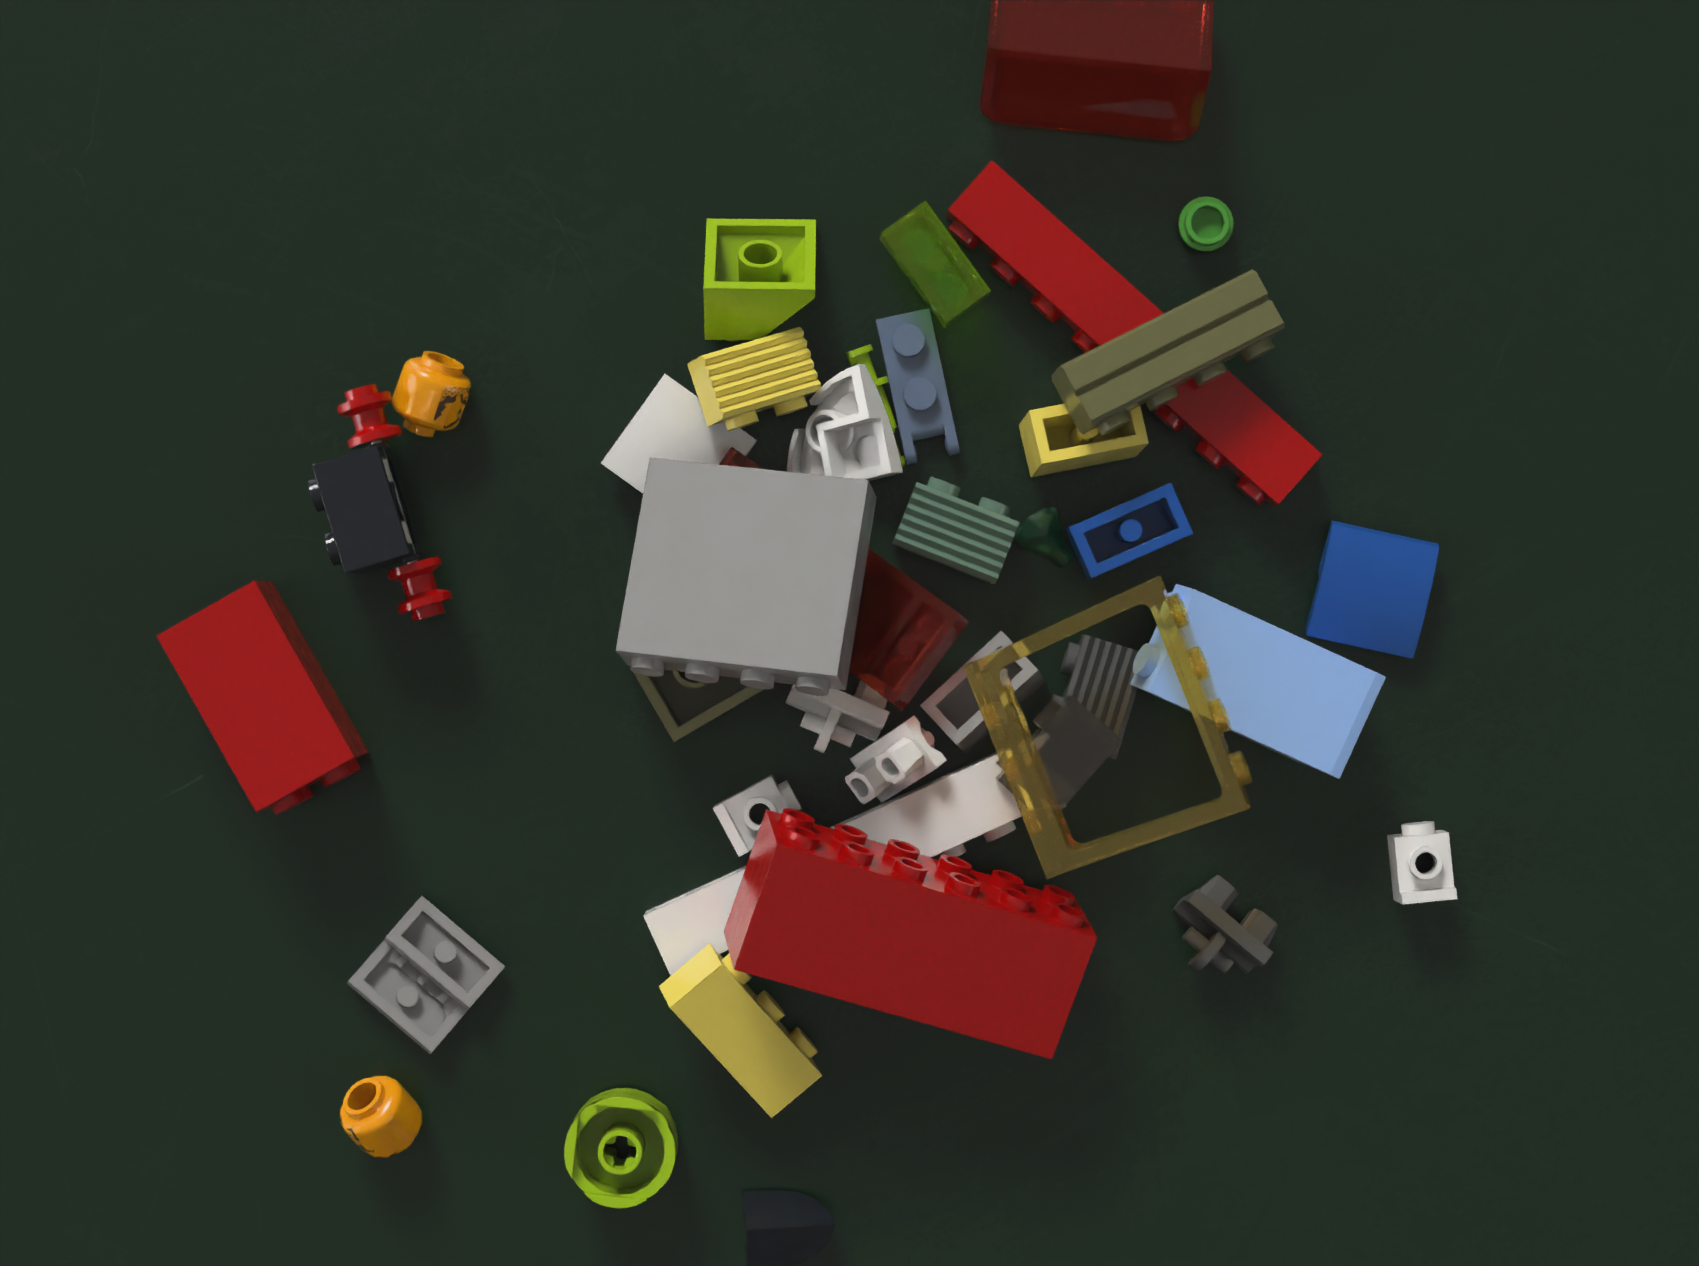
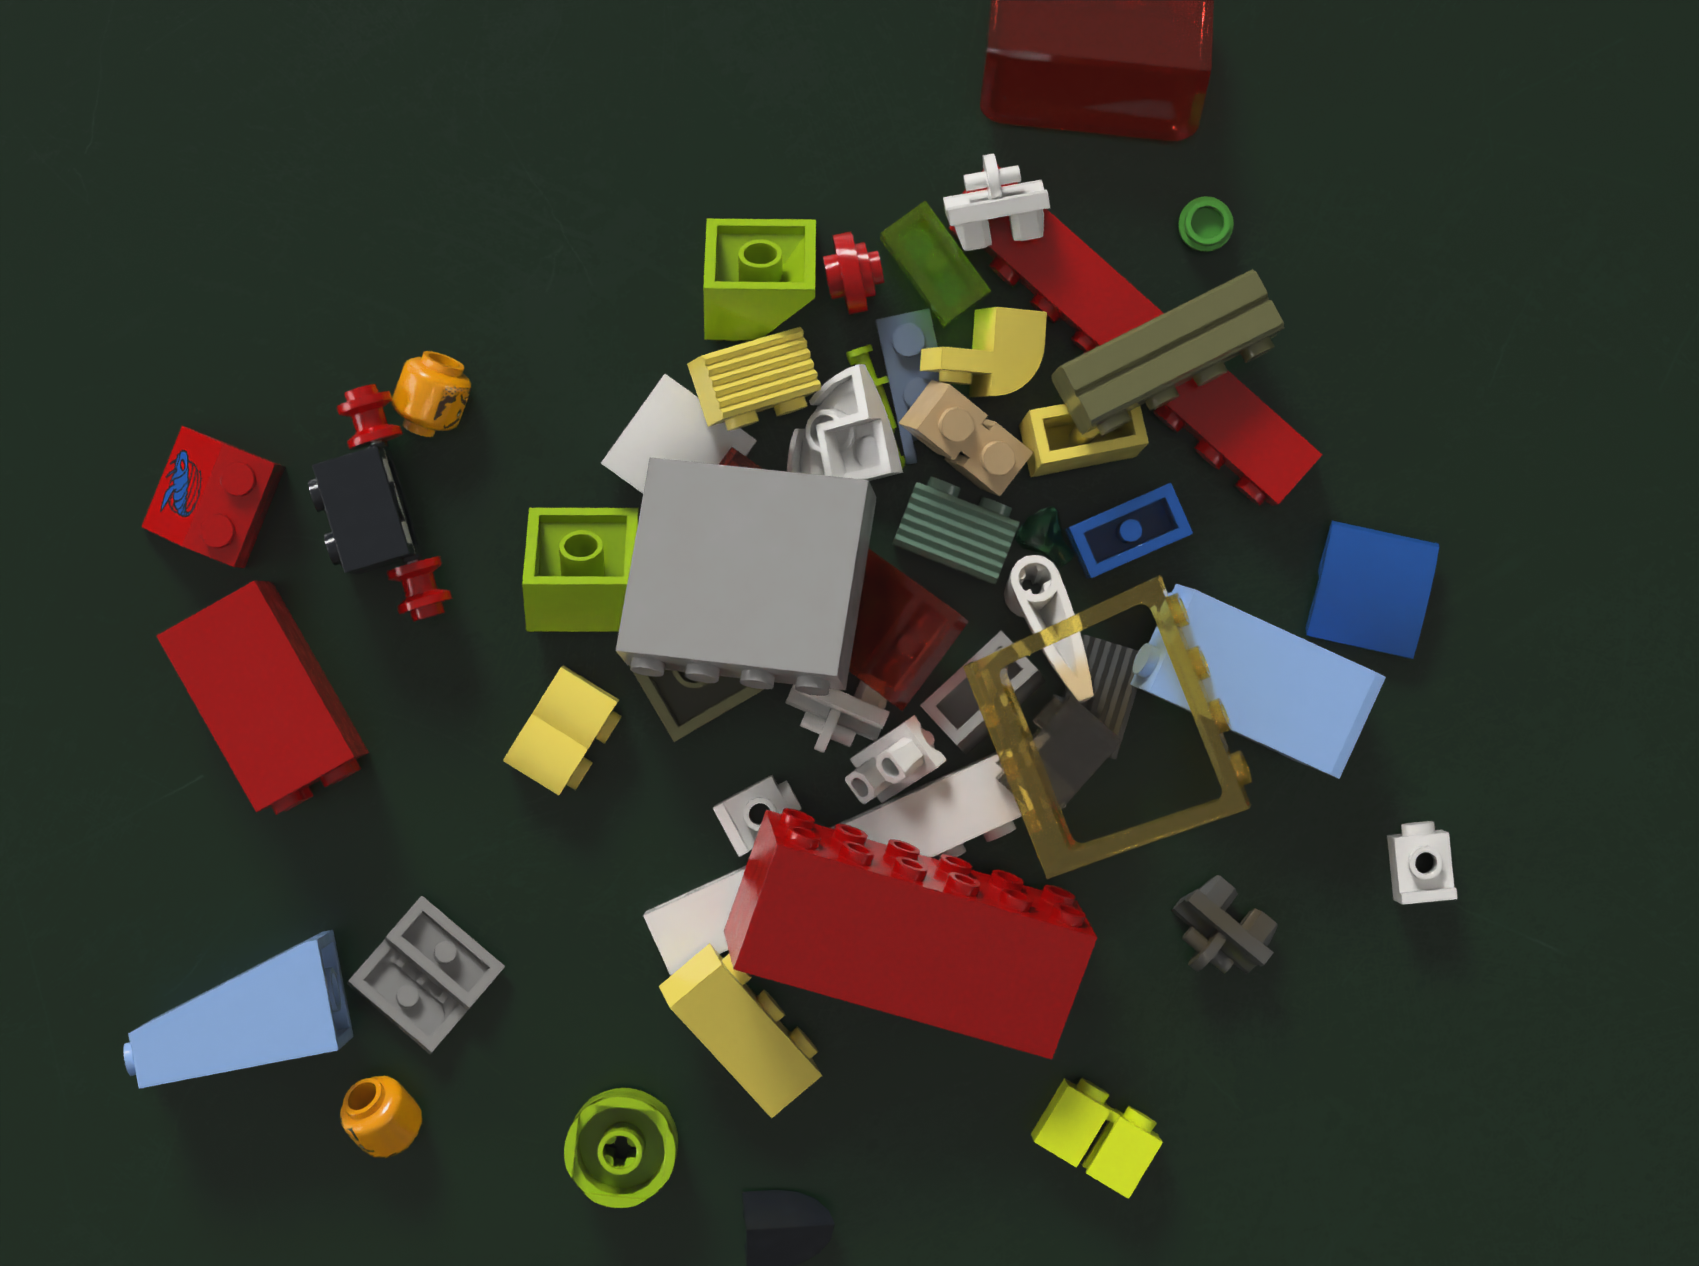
(213, 497): none -> red slope
(258, 1018): none -> light blue slope
(562, 731): none -> light yellow brick
(577, 568): none -> lime slope
(852, 272): none -> red plate
(953, 425): none -> tan piece
(1003, 352): none -> light yellow brick
(1019, 201): none -> white hips
(1045, 609): none -> white piece
(1121, 1149): none -> neon yellow piece

